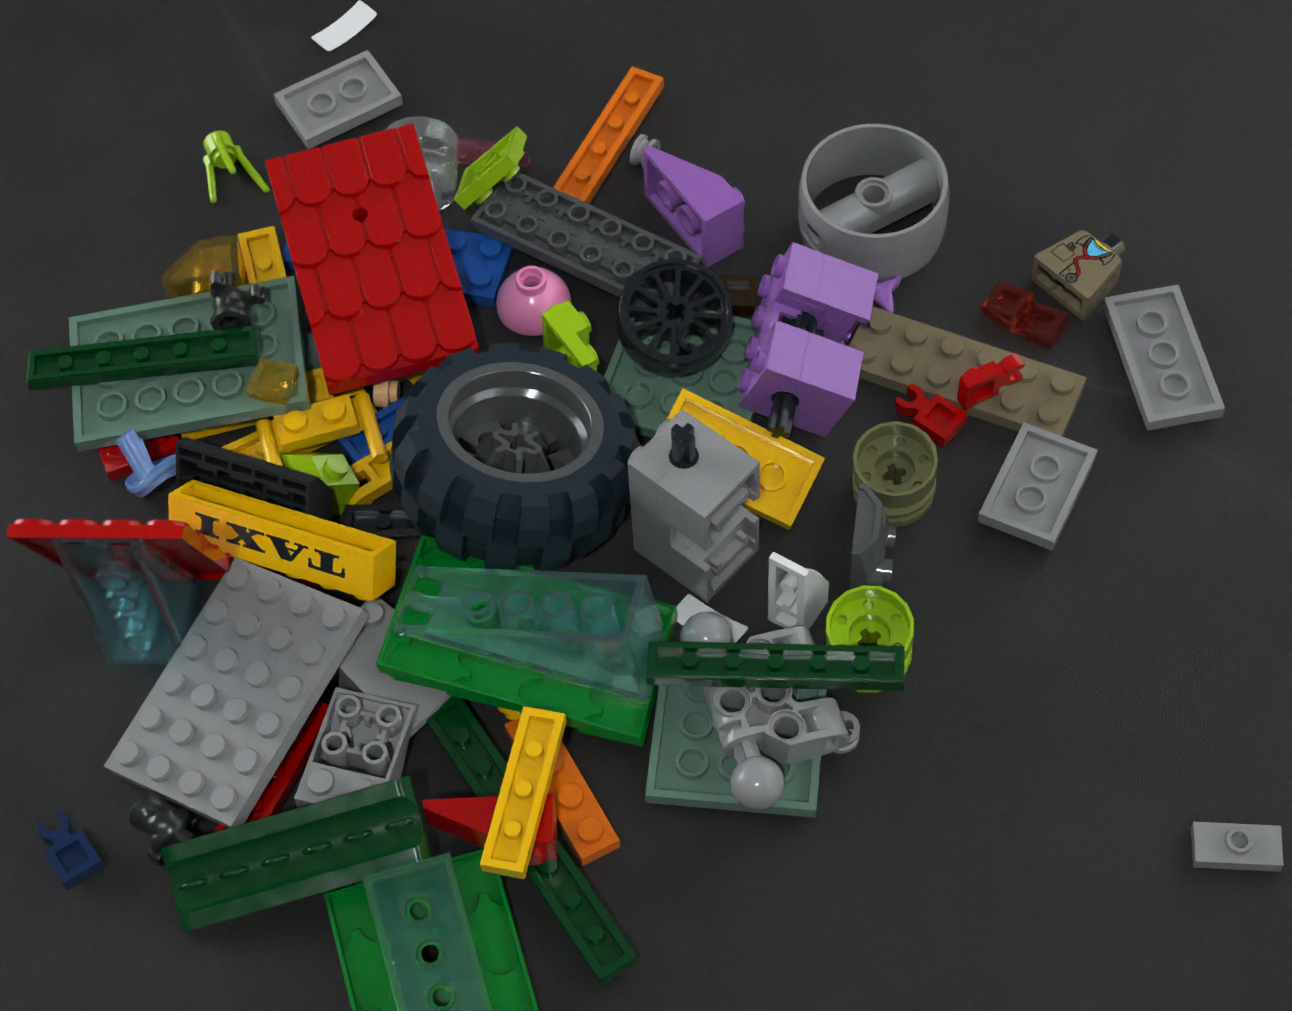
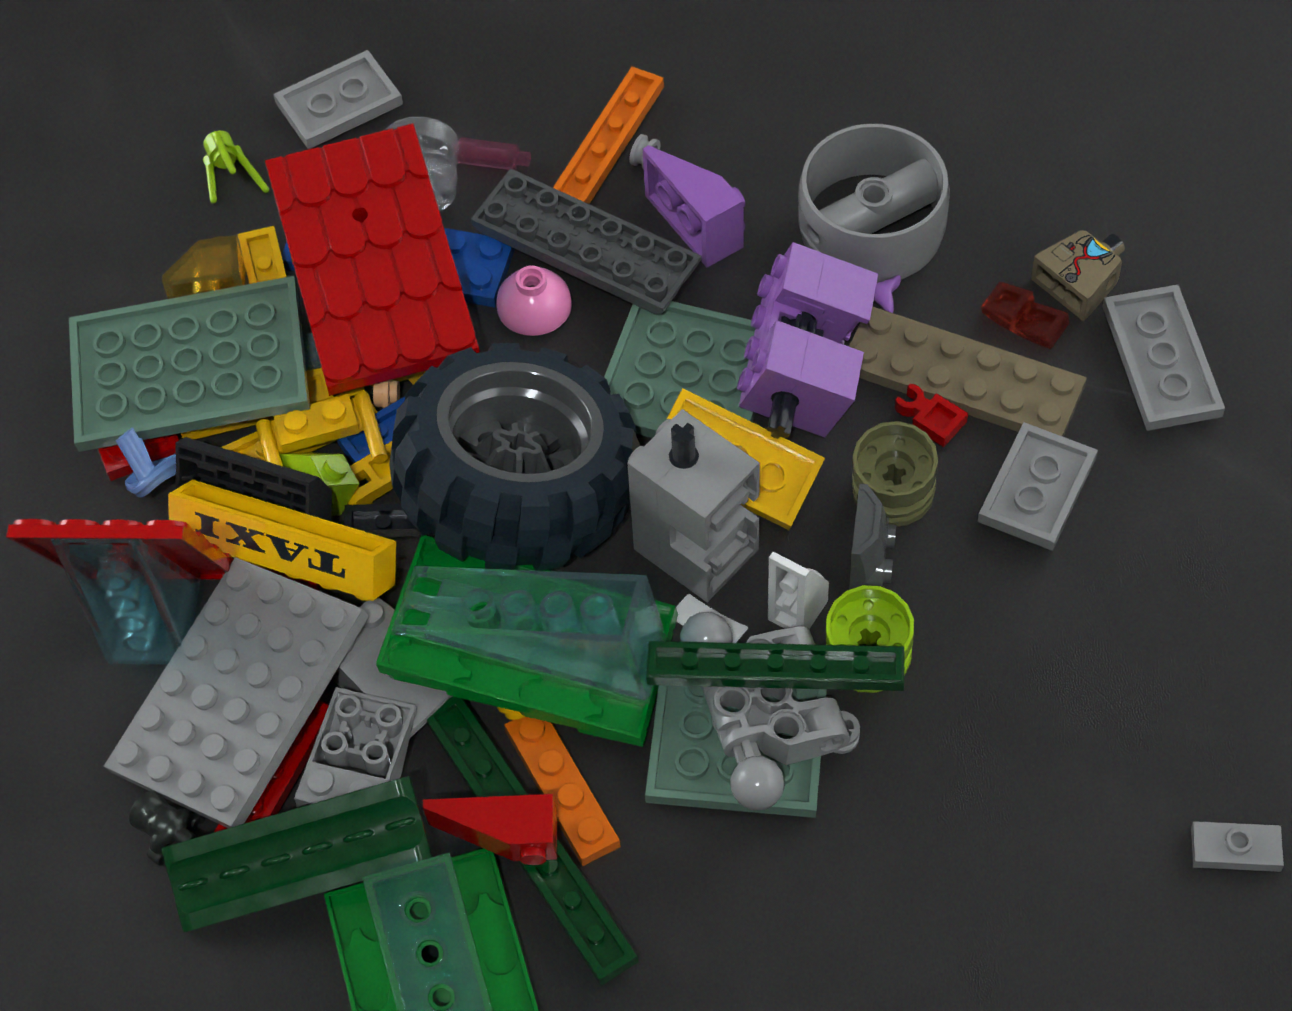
(69, 852): dark blue plate -> none
(143, 357): dark green tile -> none
(229, 303): pearl dark grey piece -> none
(273, 381): clear yellow plate -> none
(345, 27): white sticker -> none
(494, 165): lime plate -> none
(523, 793): yellow plate -> none
(568, 333): lime plate -> none
(690, 358): black piece -> none
(742, 292): dark brown plate -> none
(985, 381): red plate -> none

